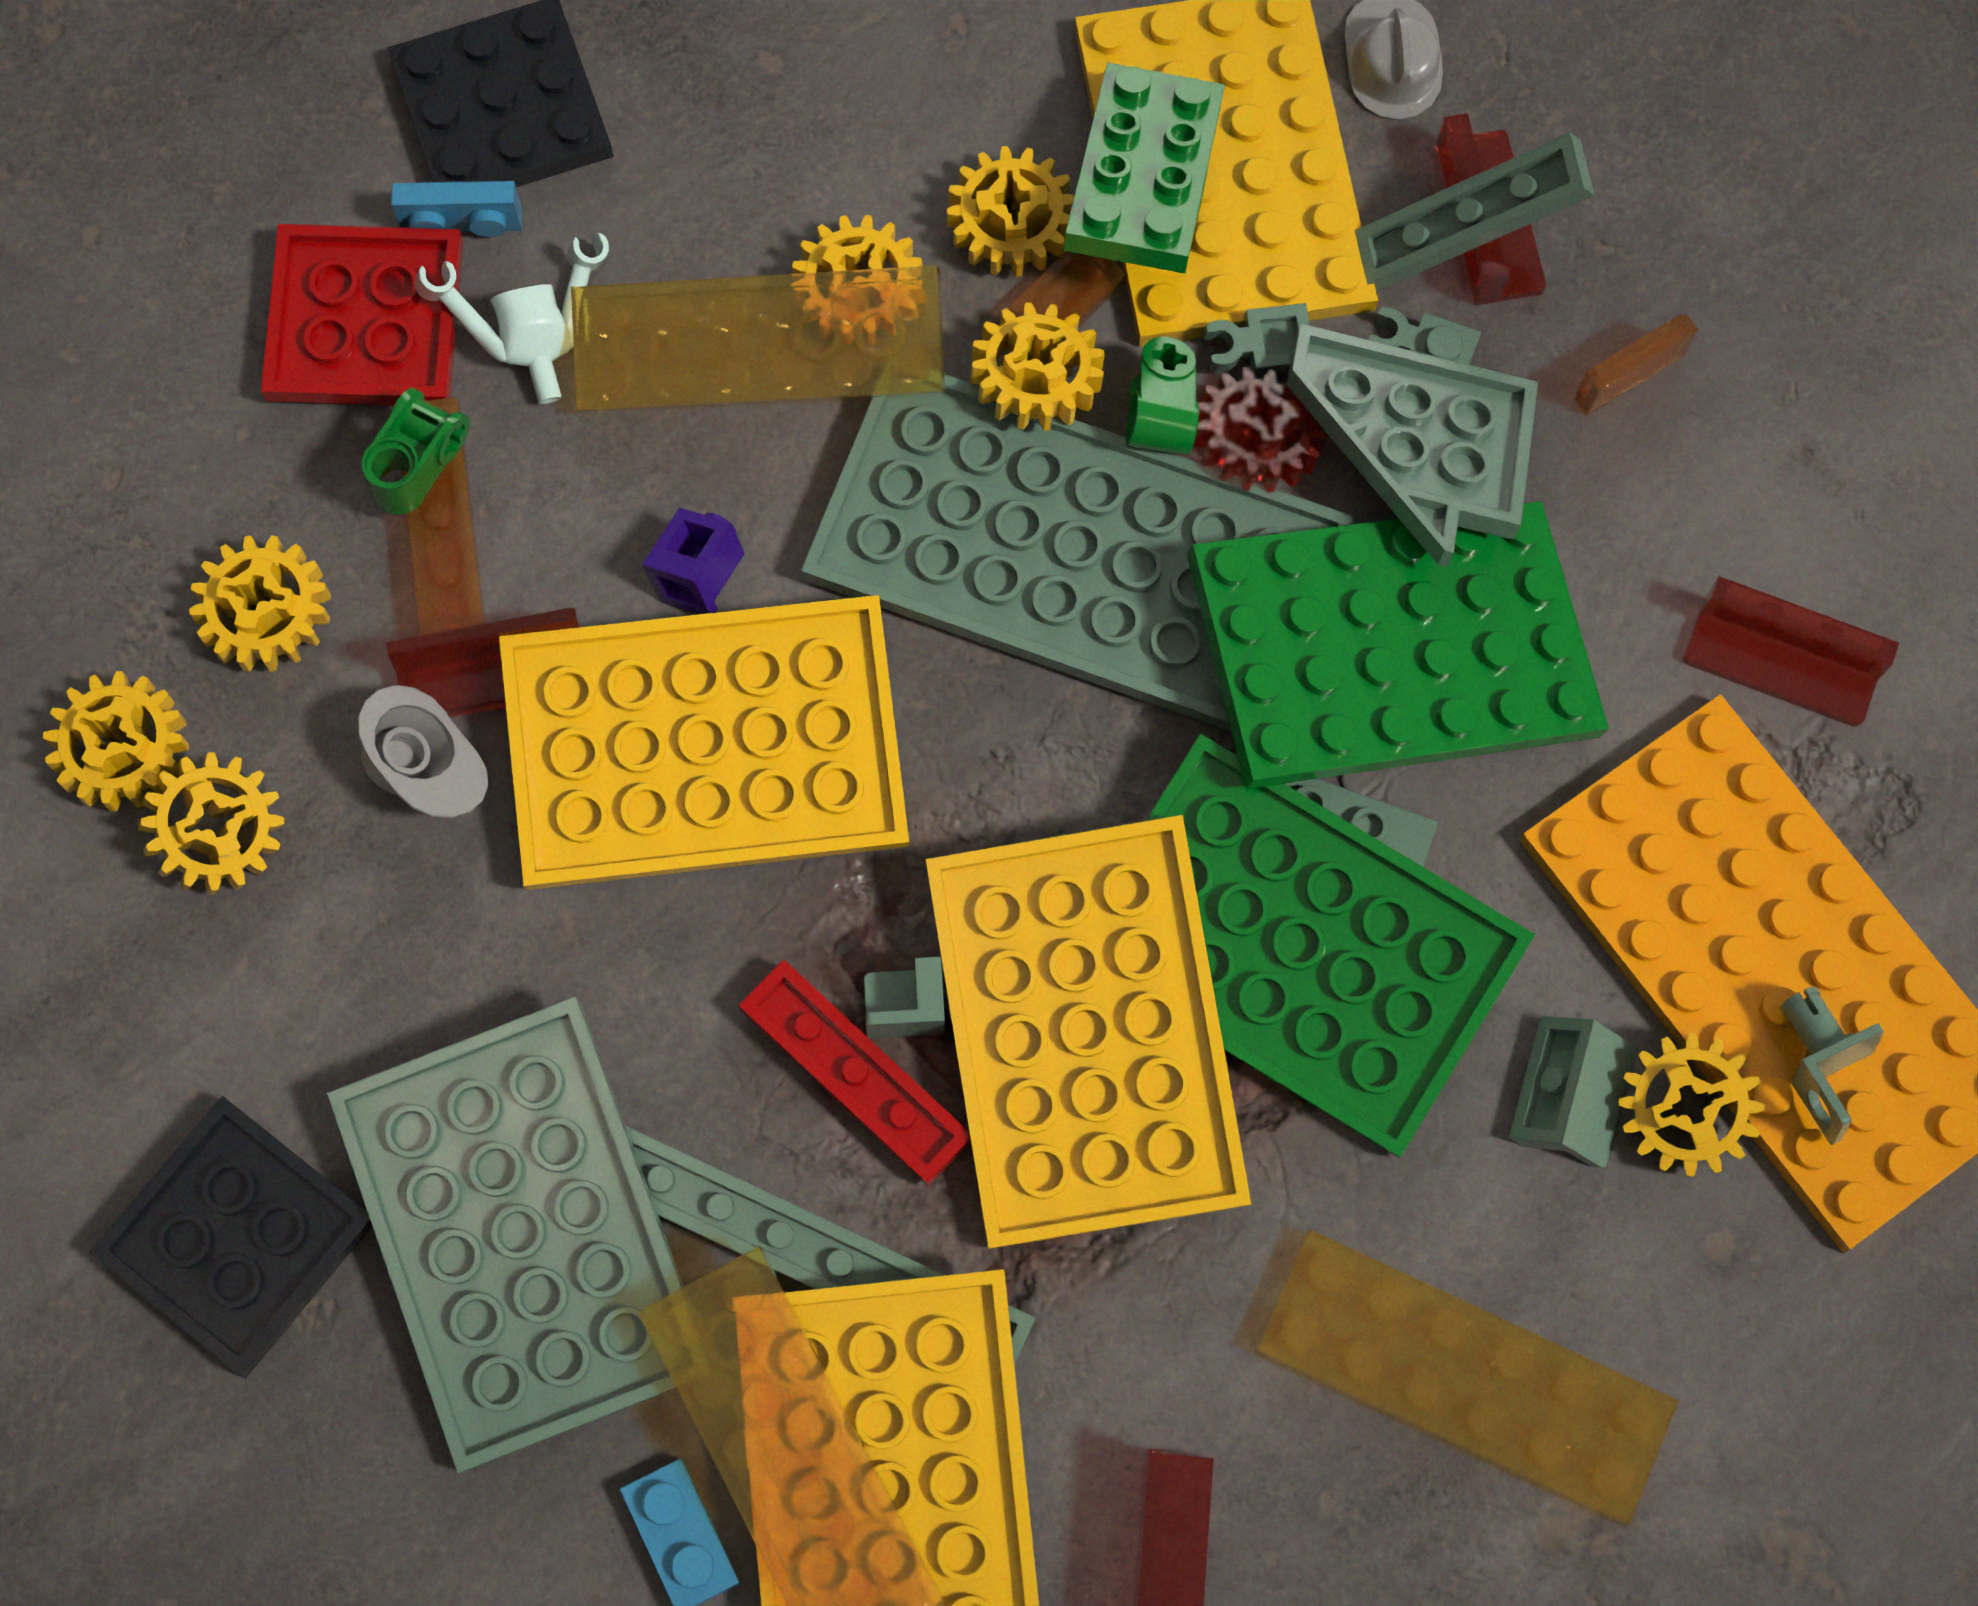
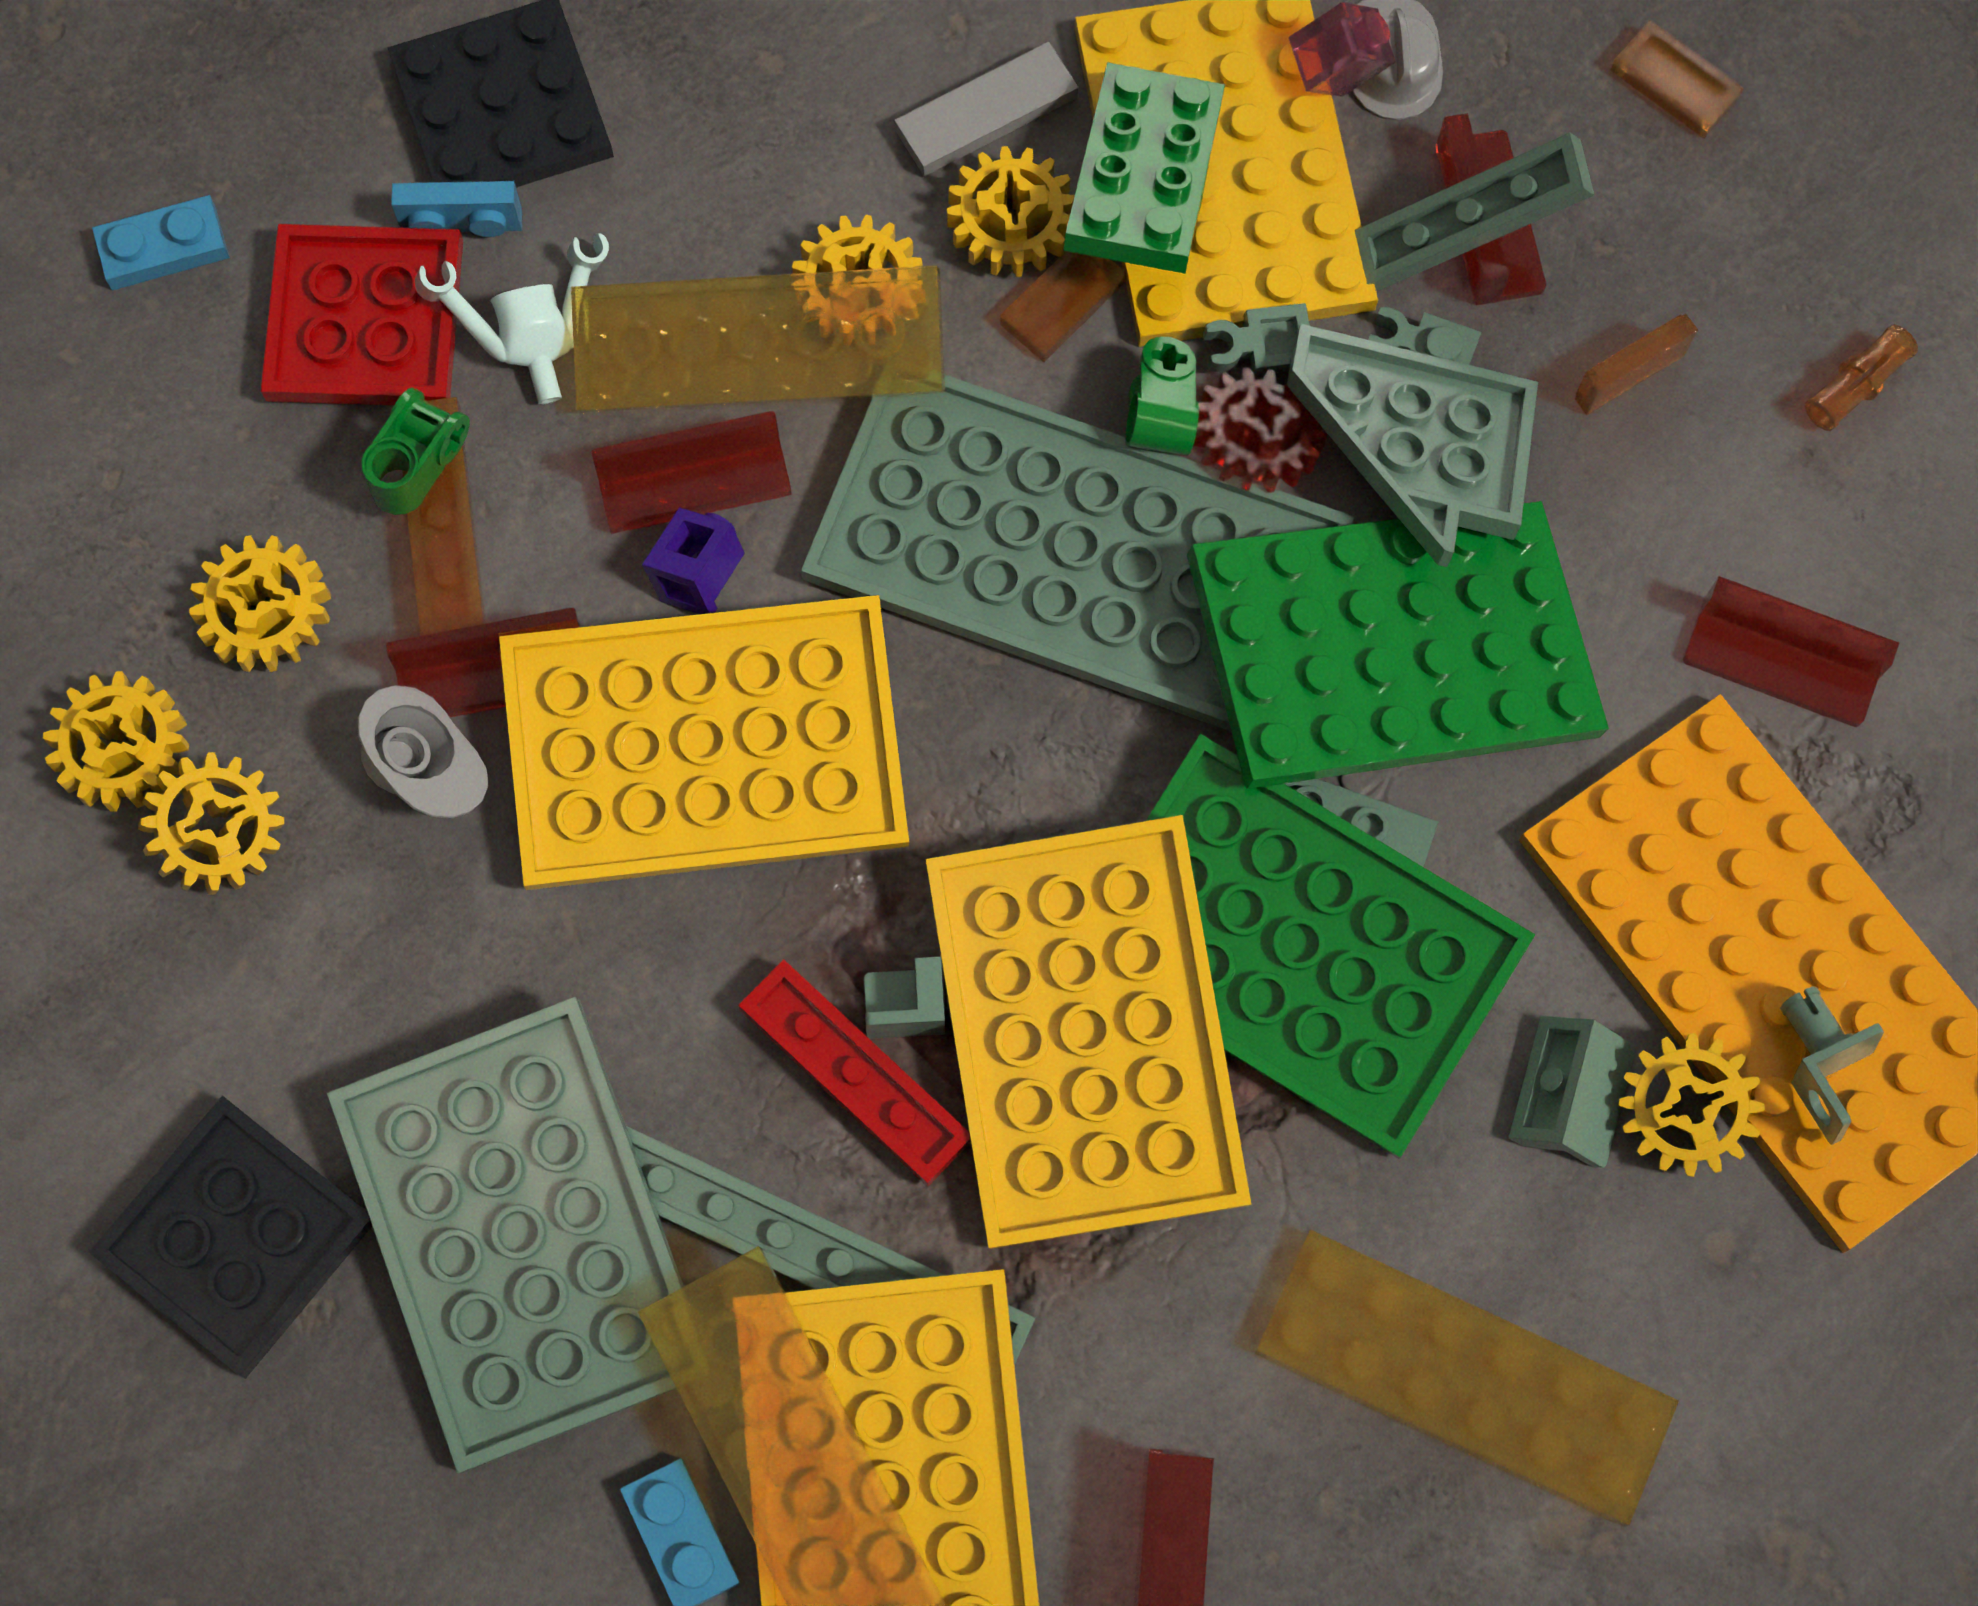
(160, 242): none -> dark azure plate
(693, 470): none -> clear red panel
(986, 108): none -> light grey tile
(1037, 366): yellow gear -> none
(1342, 49): none -> clear pink brick
(1676, 79): none -> clear orange tile
(1886, 355): none -> clear orange pin

